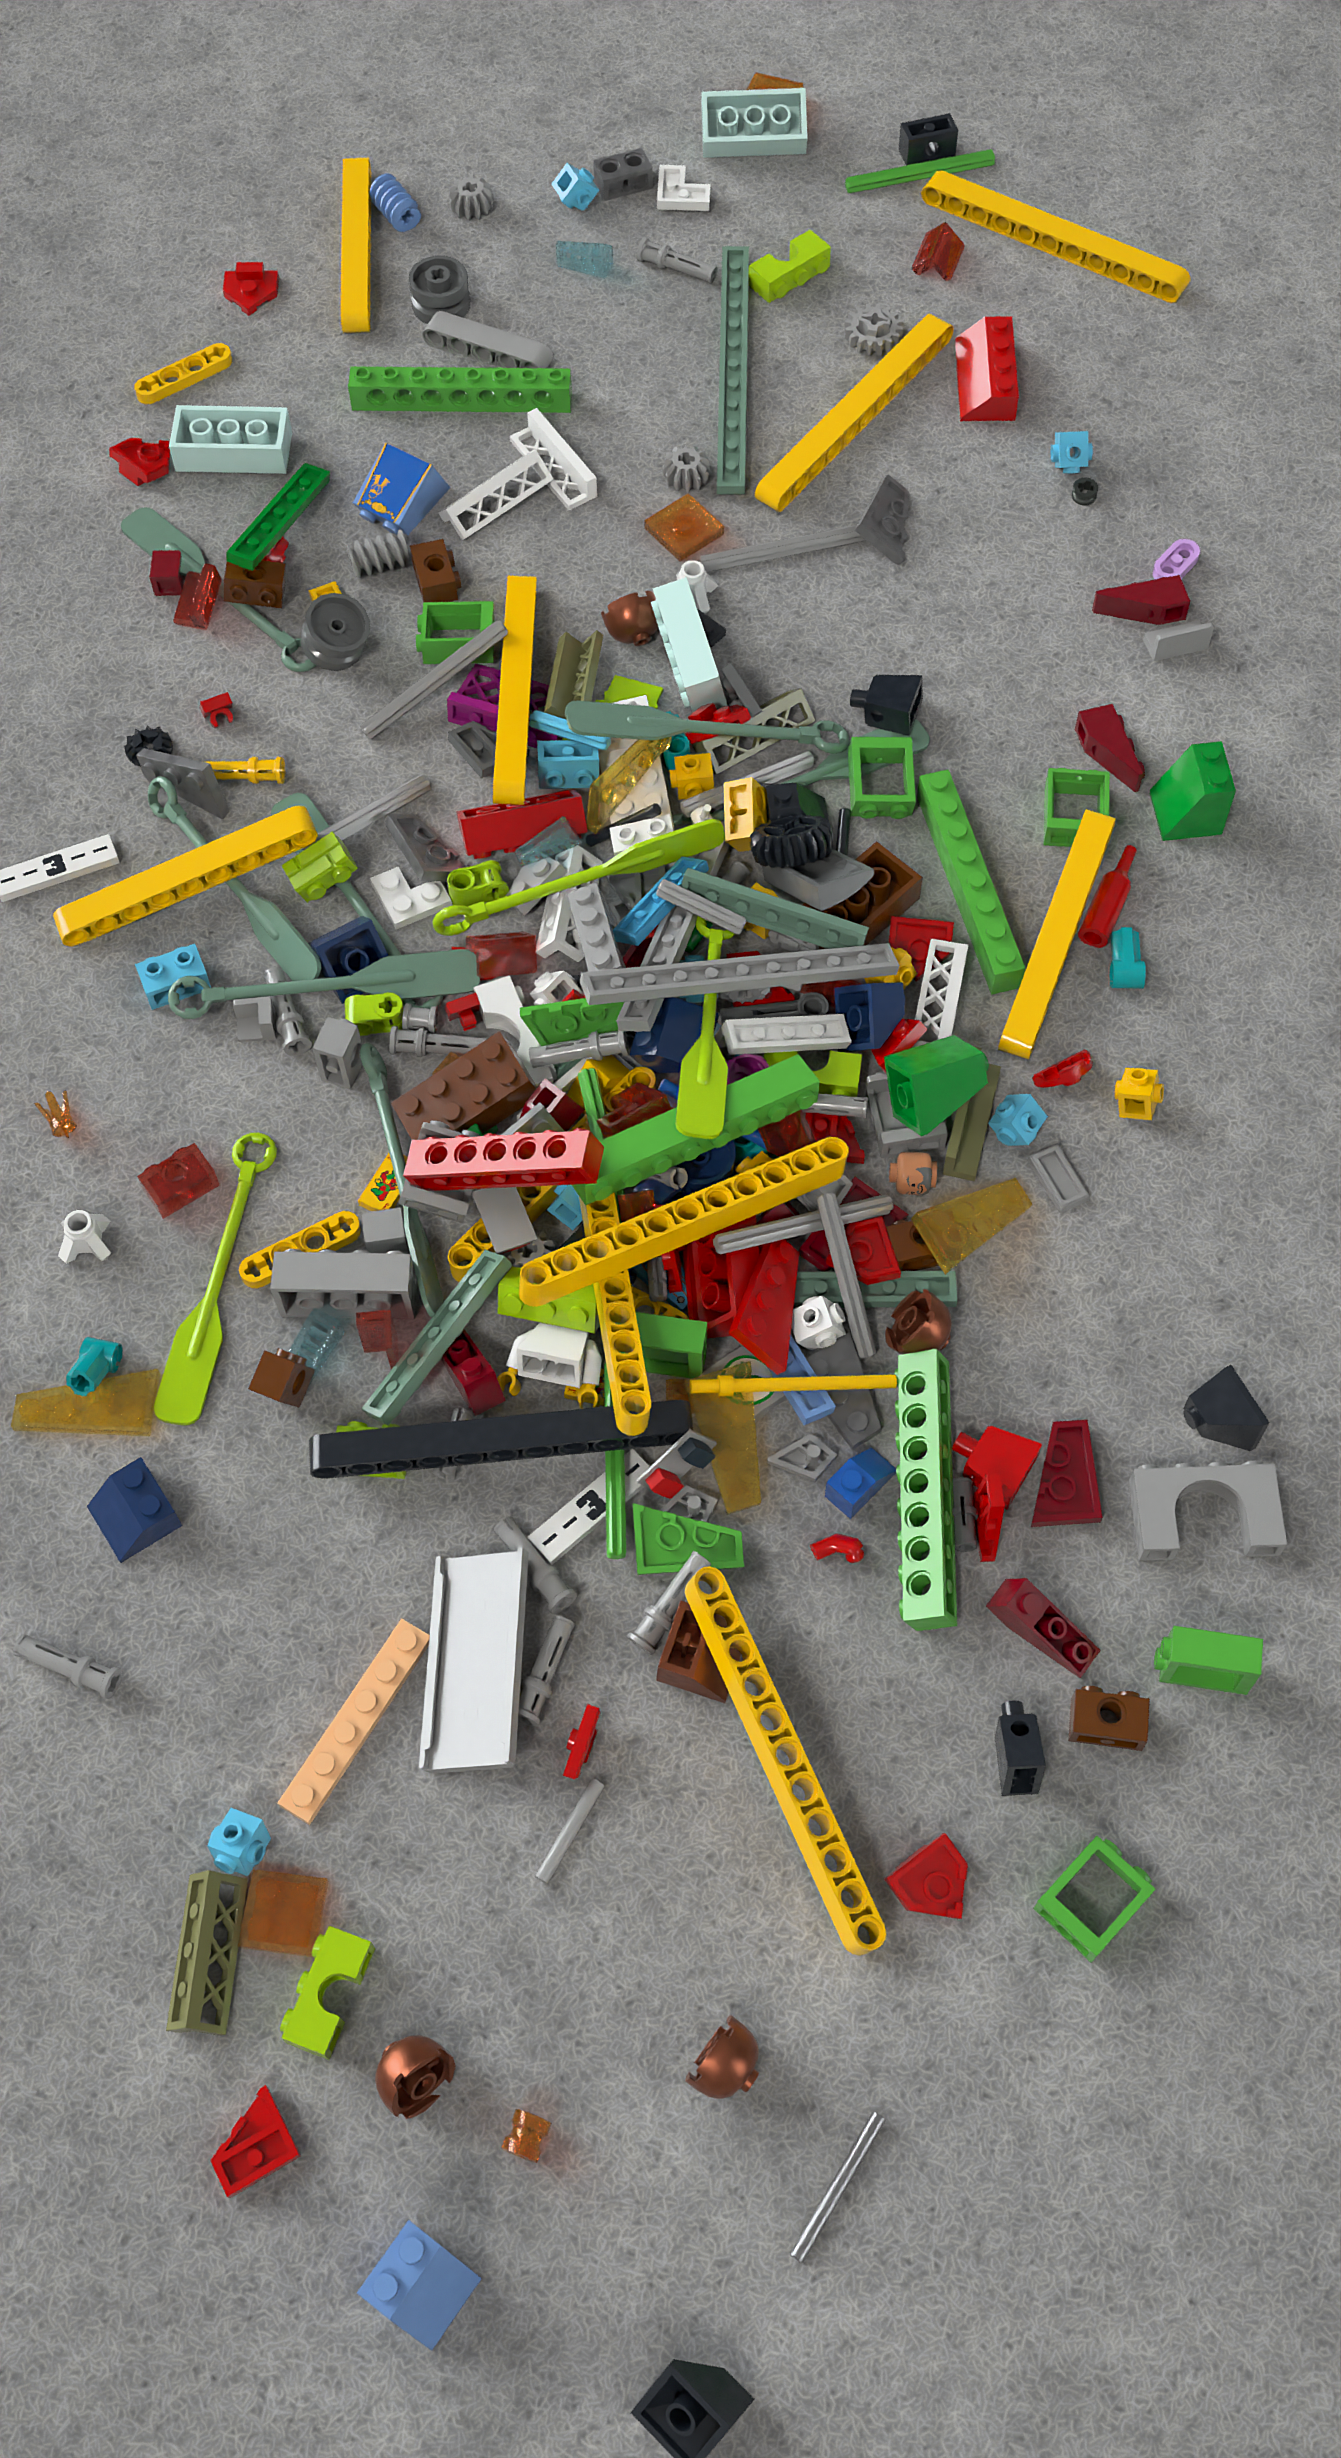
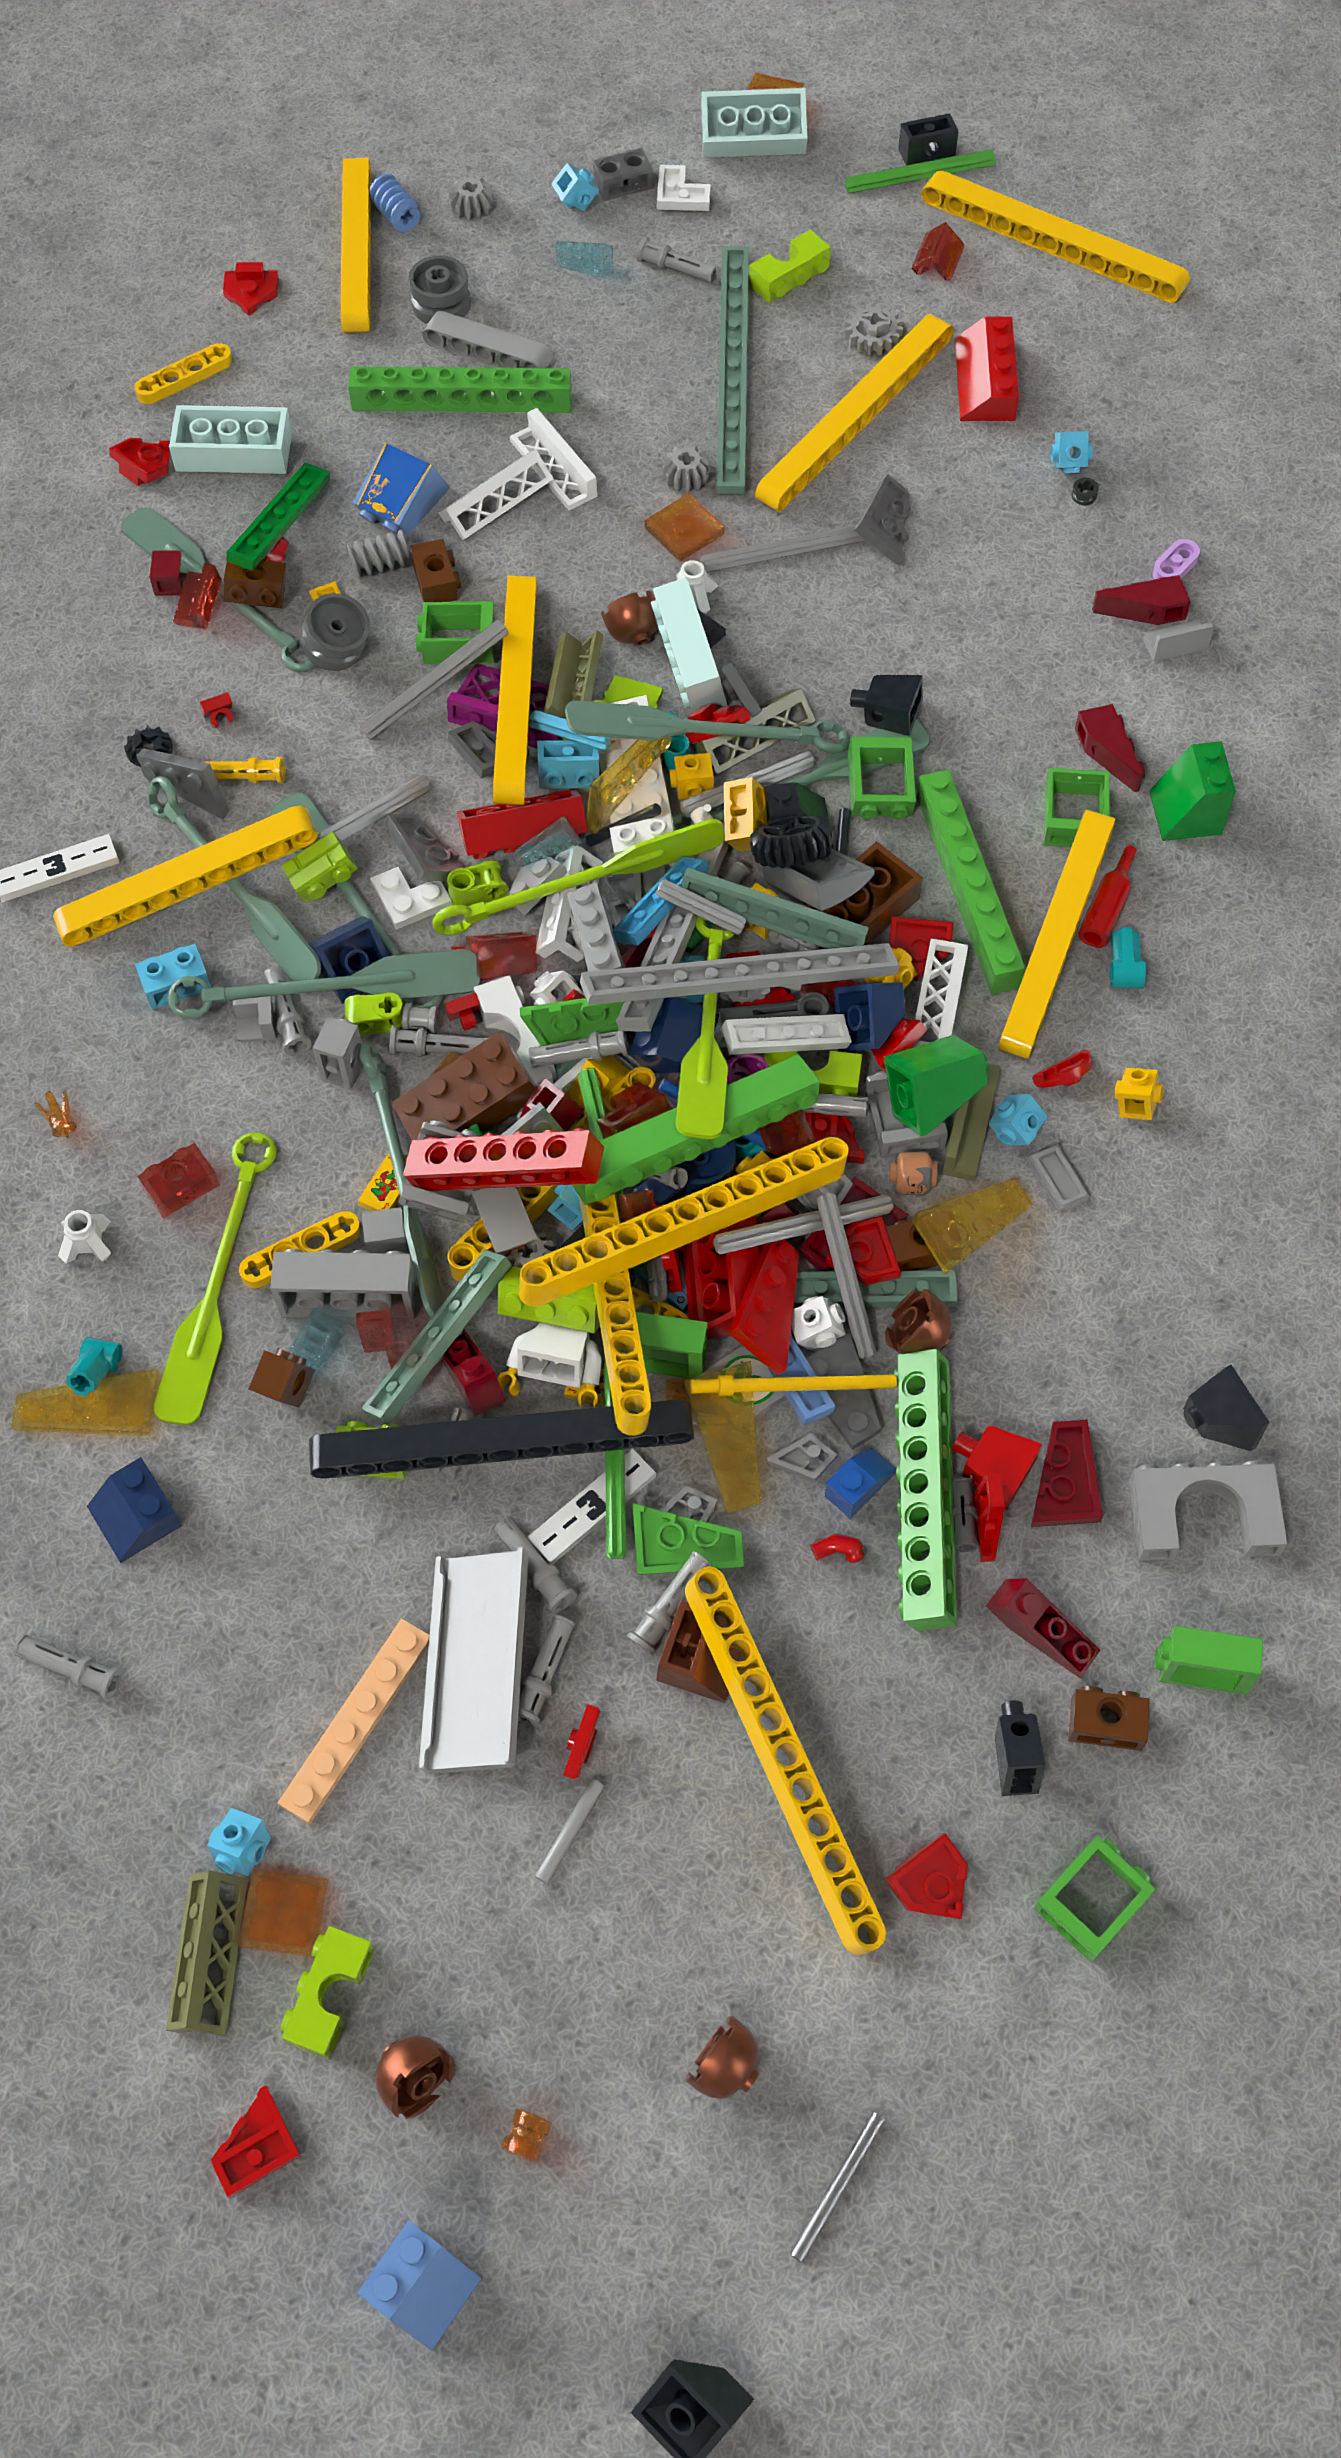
(688, 1451): piece -> none

